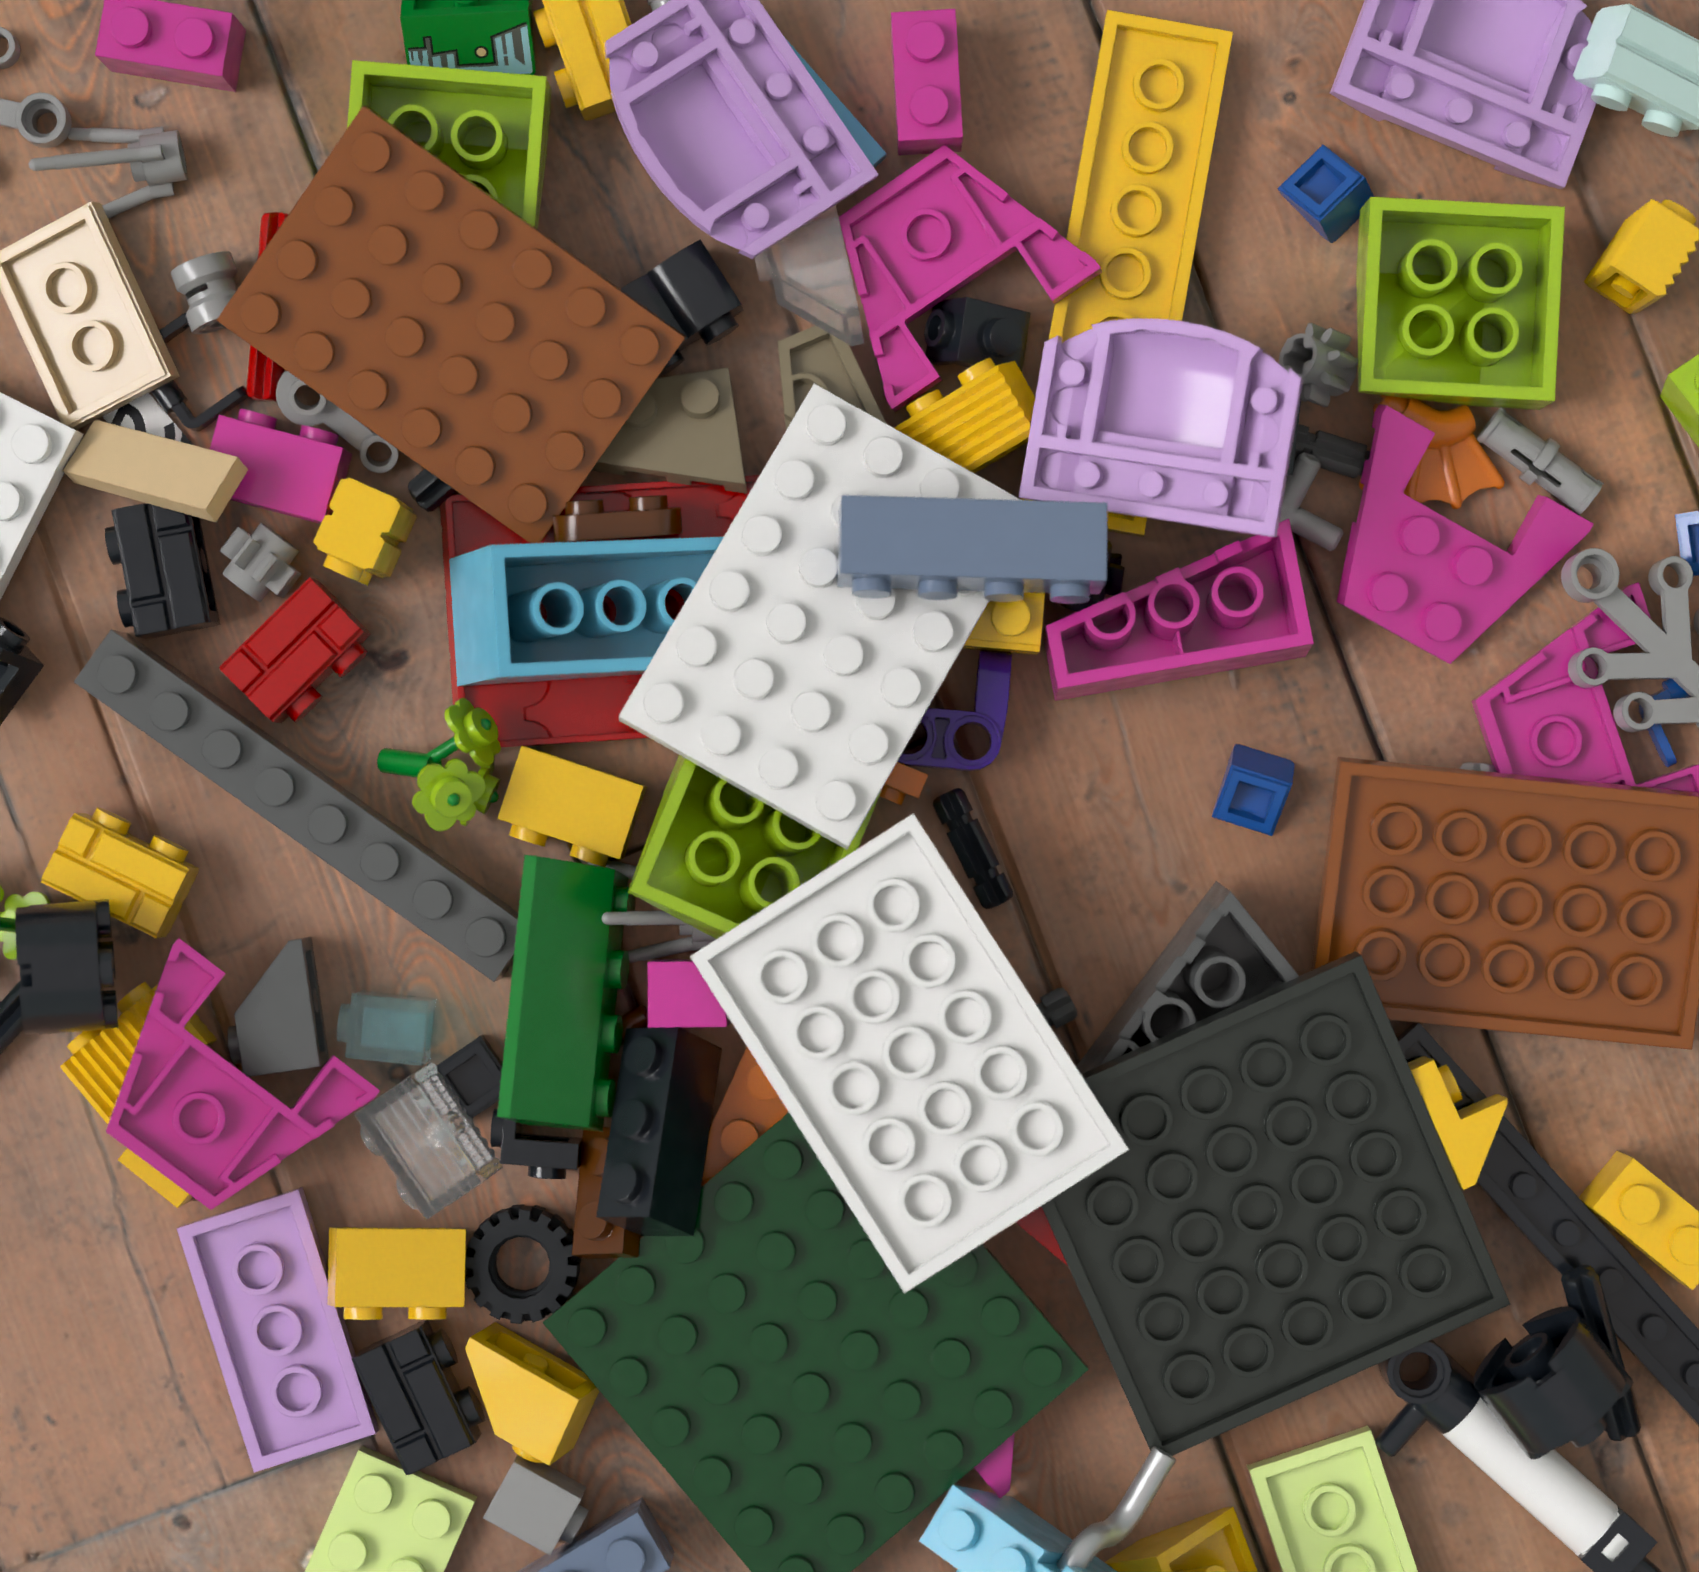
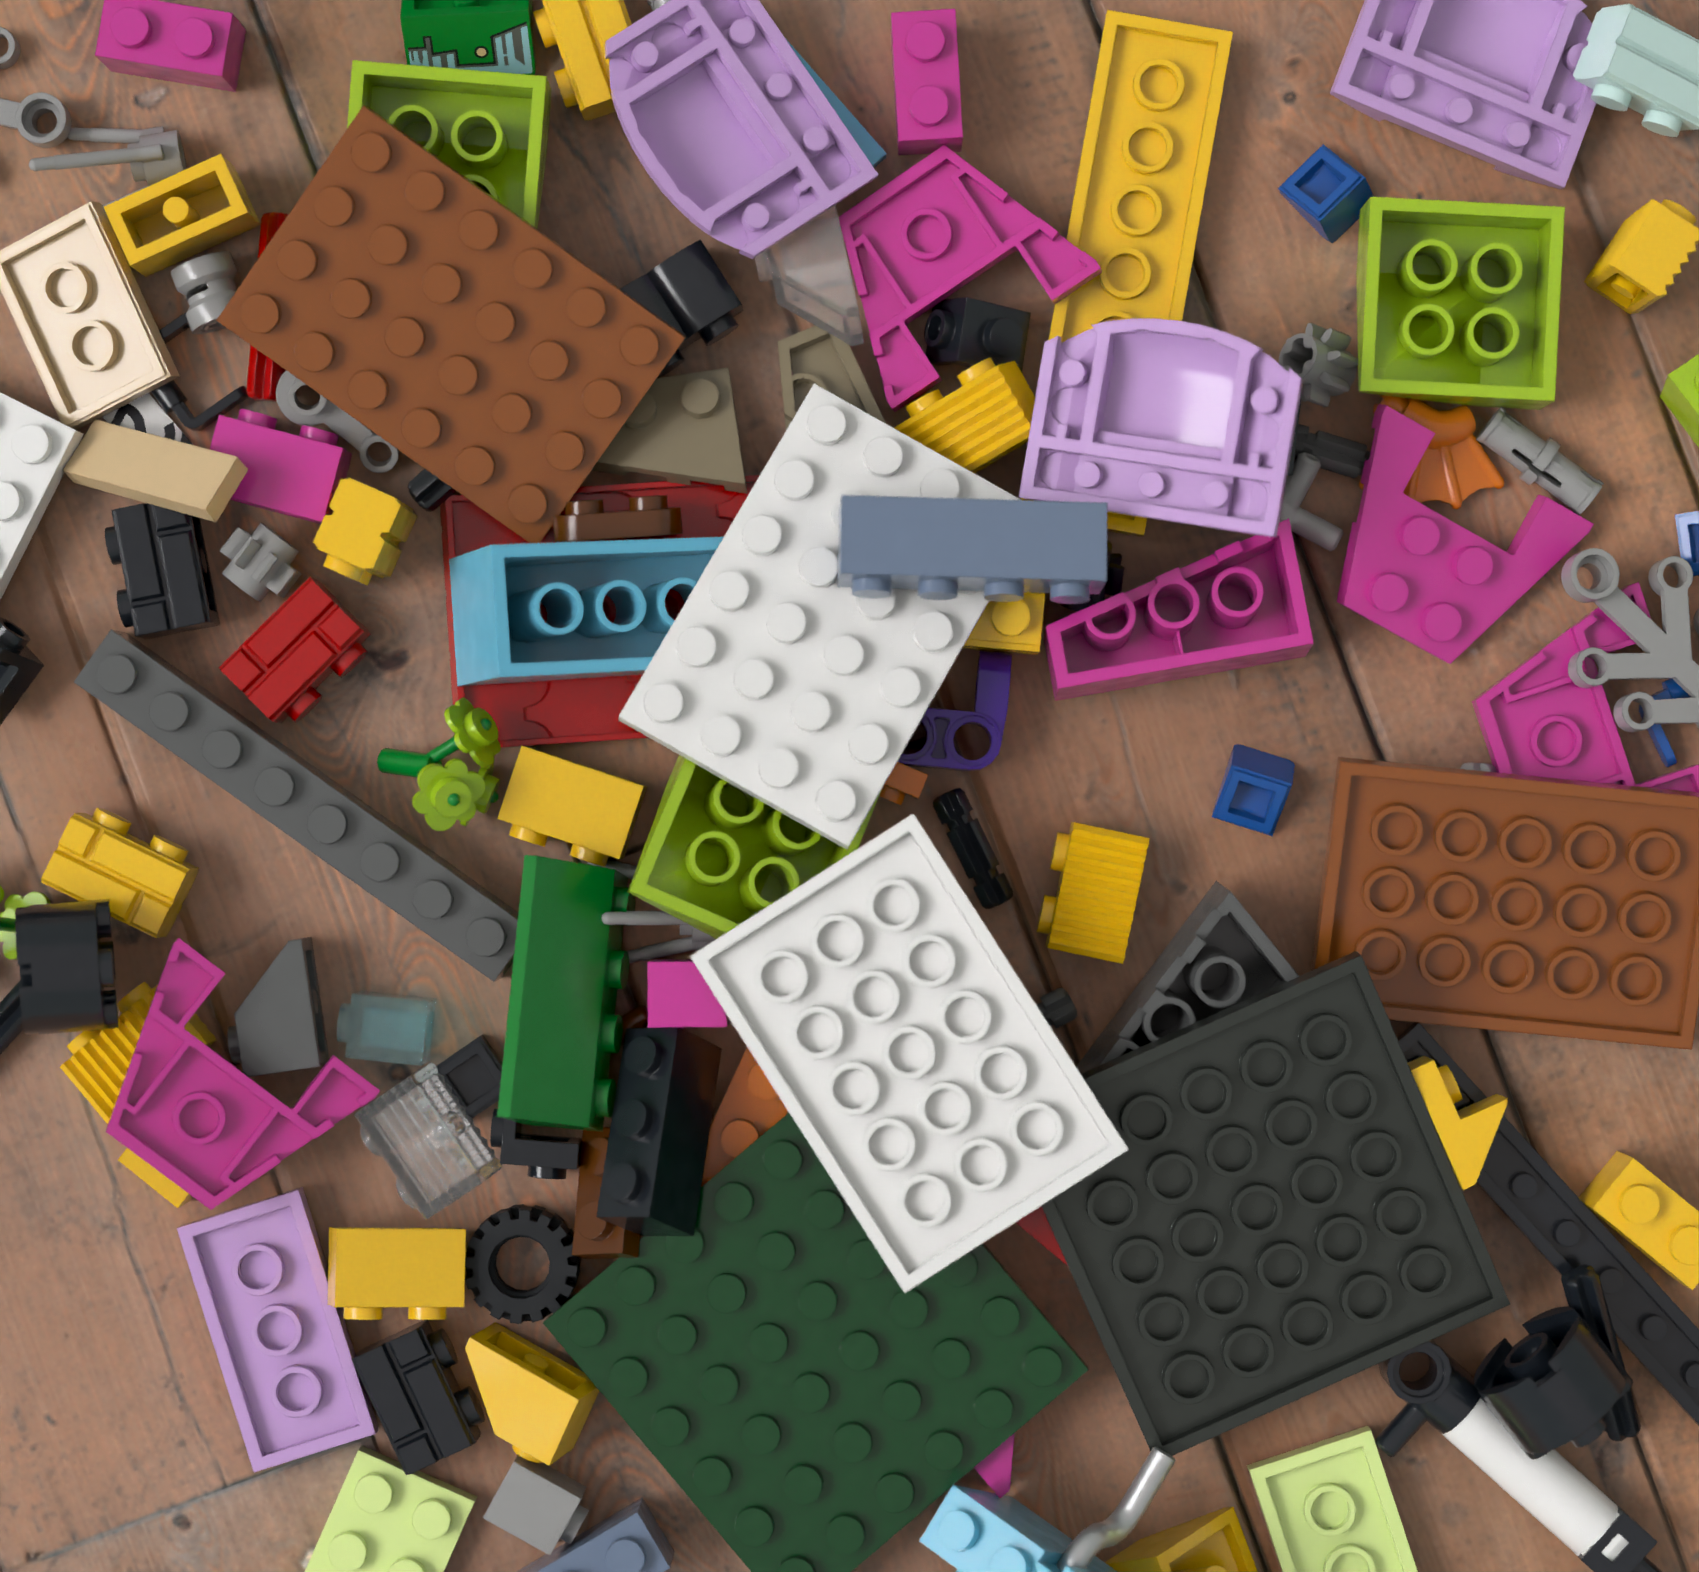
(182, 215): none -> yellow brick
(1094, 892): none -> yellow brick

